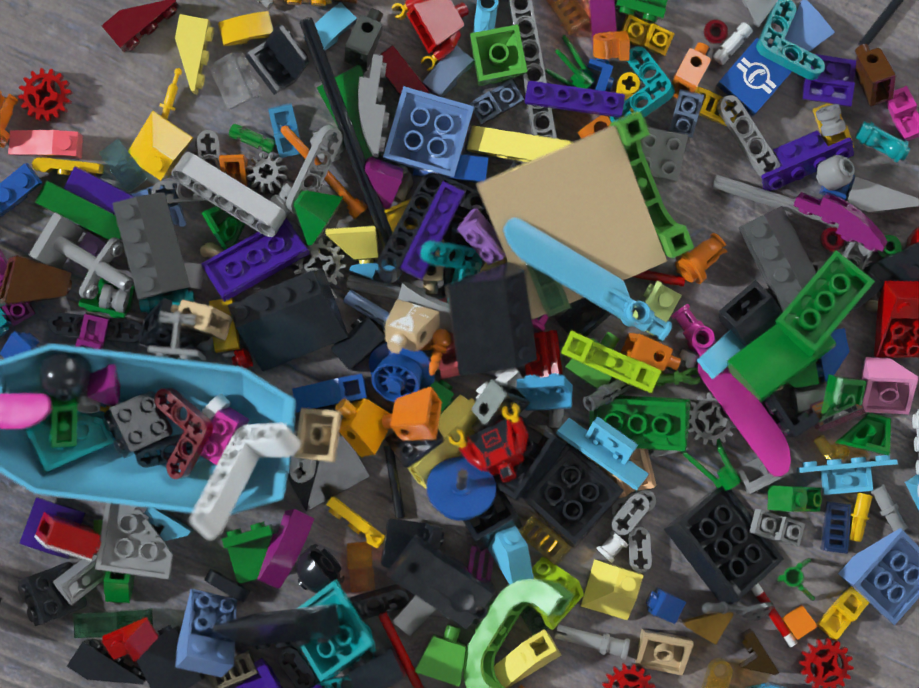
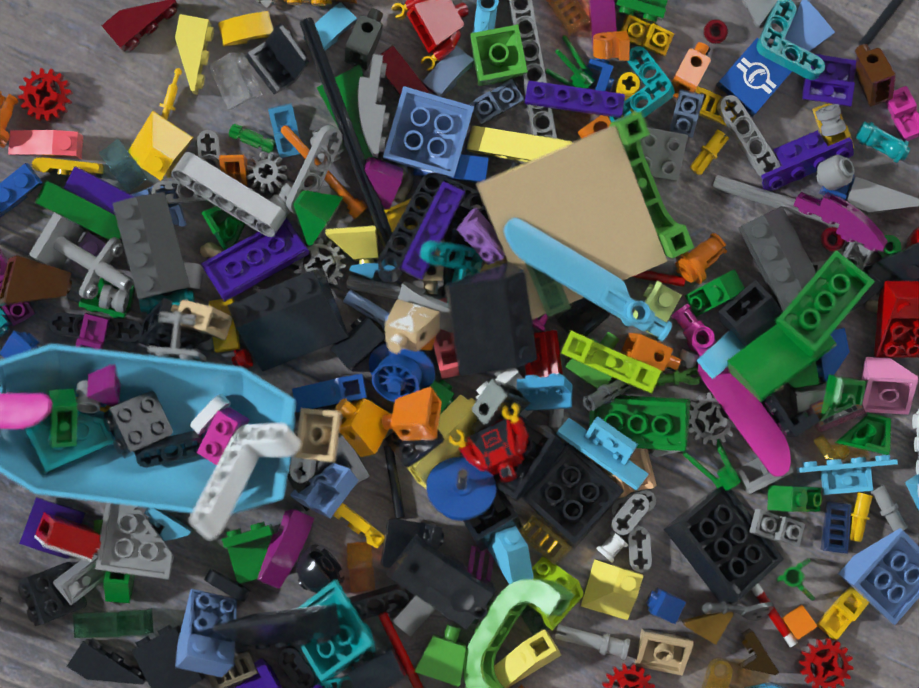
(64, 376): black cylinder -> none
(131, 639): red slope -> none
(190, 434): dark red beam -> none
(327, 490): none -> medium blue slope
(441, 340): orange bar -> none
(709, 152): none -> yellow axle
(715, 292): none -> green slope
(732, 43): white axle -> none

